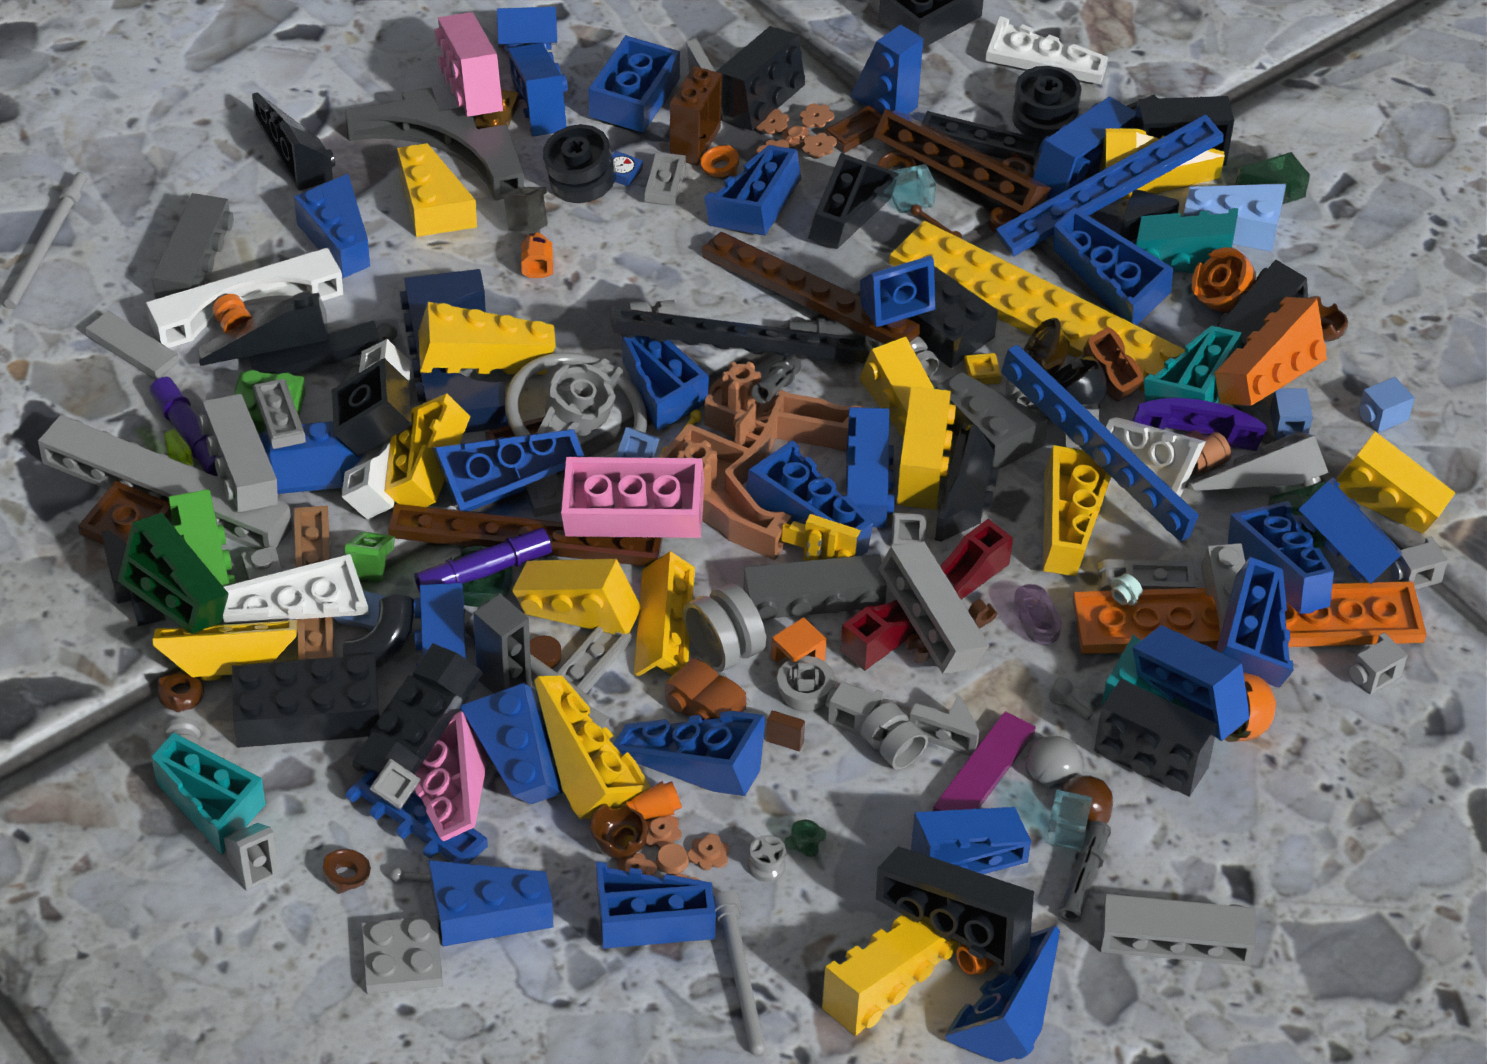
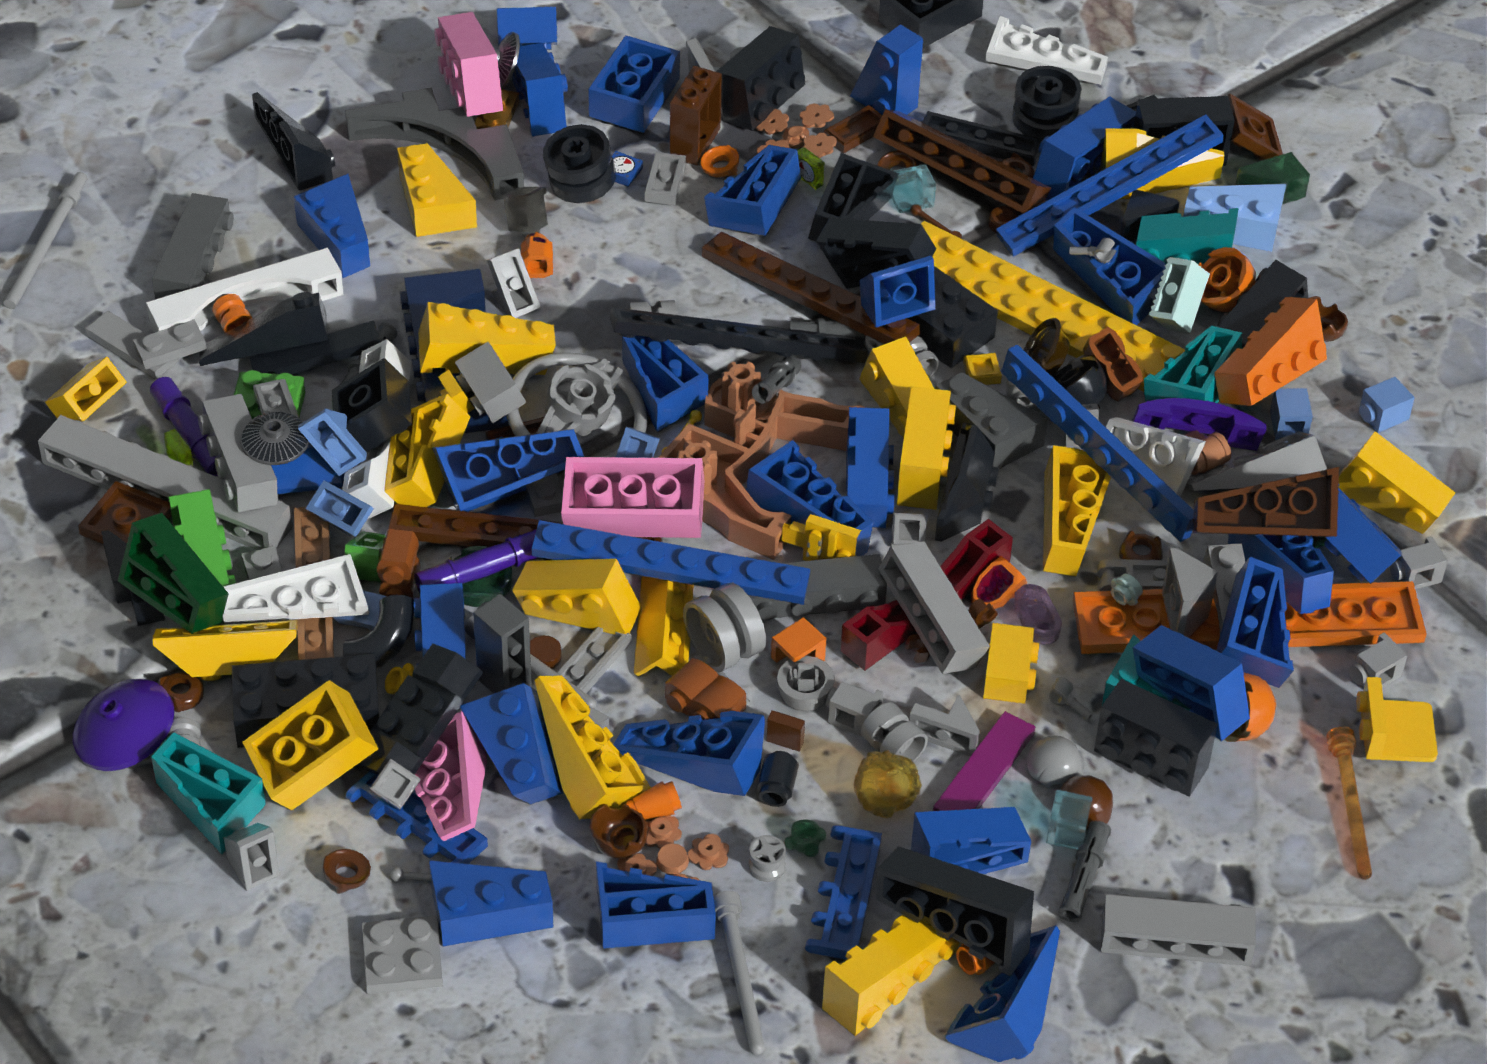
(86, 390): none -> yellow brick
(123, 724): none -> dark purple dish
(169, 344): none -> light grey plate
(274, 438): none -> dish
(310, 745): none -> yellow brick
(333, 441): none -> medium blue slope
(339, 509): none -> medium blue slope
(396, 677): none -> yellow plate
(398, 563): none -> dark orange brick
(455, 391): none -> yellow plate
(490, 382): none -> light grey brick
(507, 57): none -> dish
(513, 284): none -> slope
(673, 561): none -> blue plate
(777, 778): none -> black brick
(811, 168): none -> clear neon green tile
(848, 893): none -> blue hinge
(868, 246): none -> black wedge
(886, 783): none -> clear yellow hair
(998, 583): none -> rock
(1009, 663): none -> yellow brick
(1102, 252): none -> light grey hand
(1133, 539): none -> reddish brown piece
(1179, 294): none -> light aqua brick
(1187, 591): none -> light grey slope
(1254, 130): none -> reddish brown plate
(1282, 507): none -> reddish brown wedge
(1341, 743): none -> clear orange piece
(1395, 728): none -> yellow bracket

